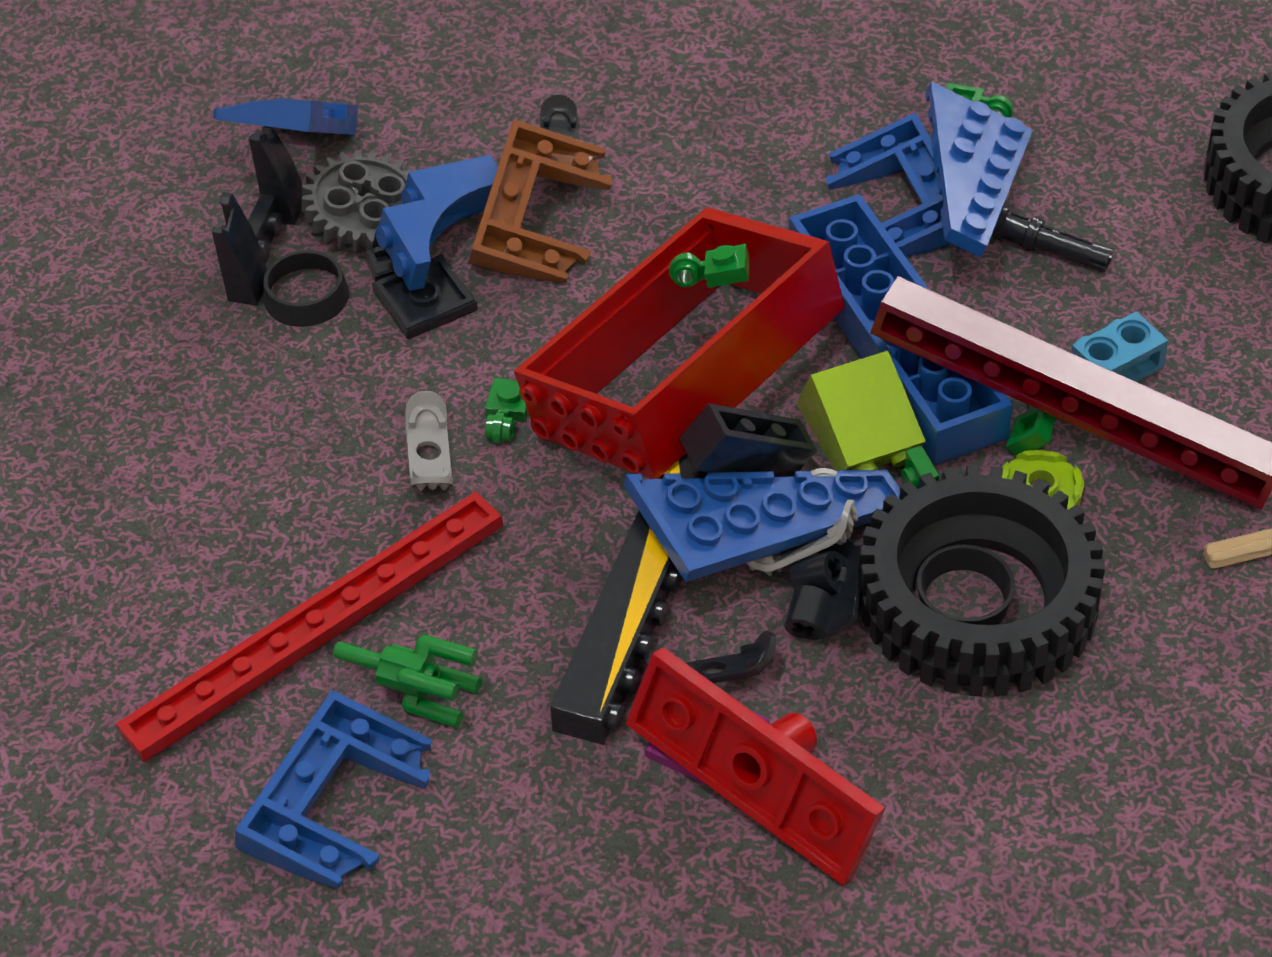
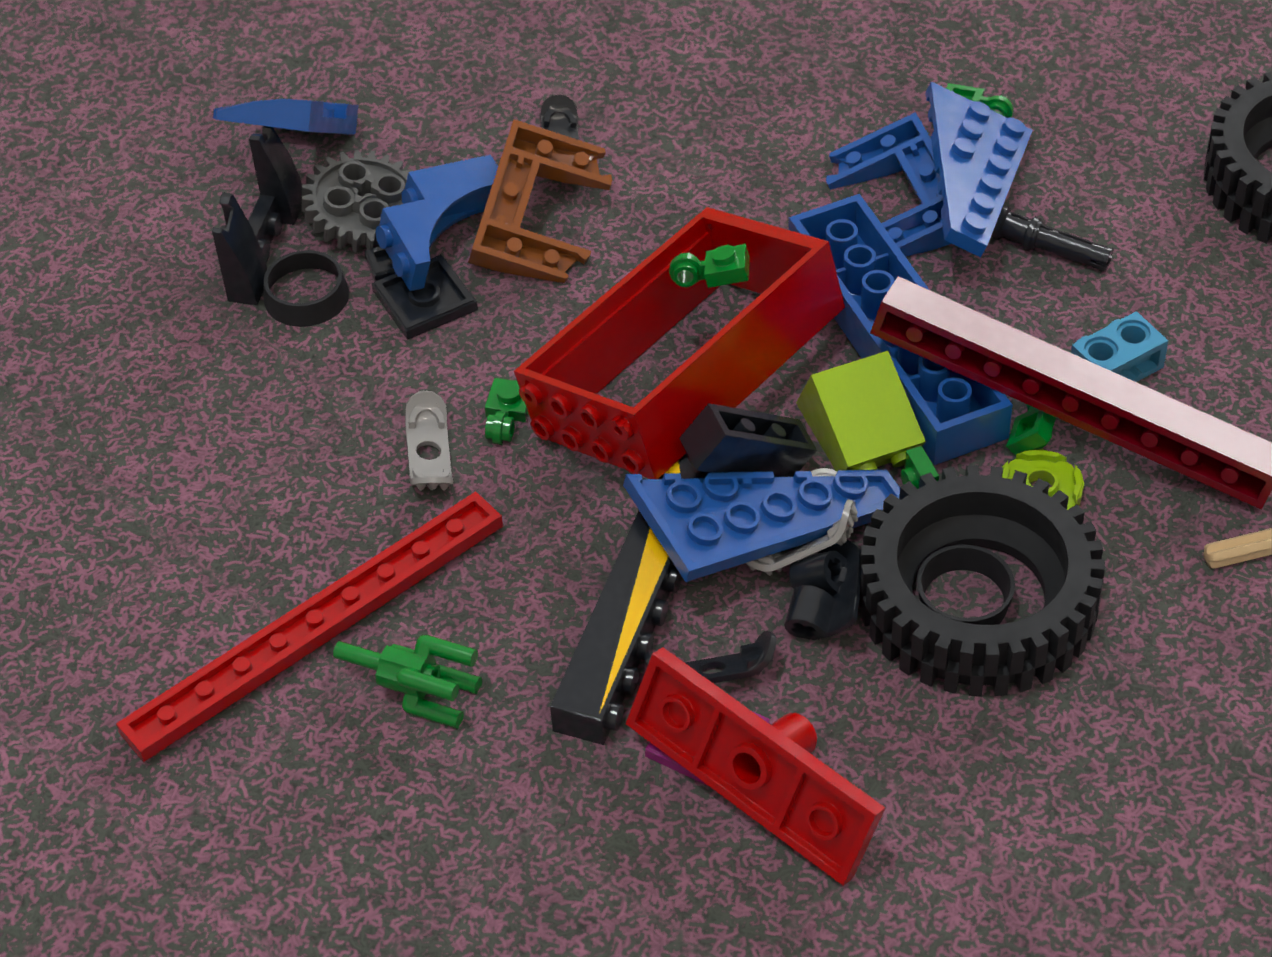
(276, 822): blue wedge -> none

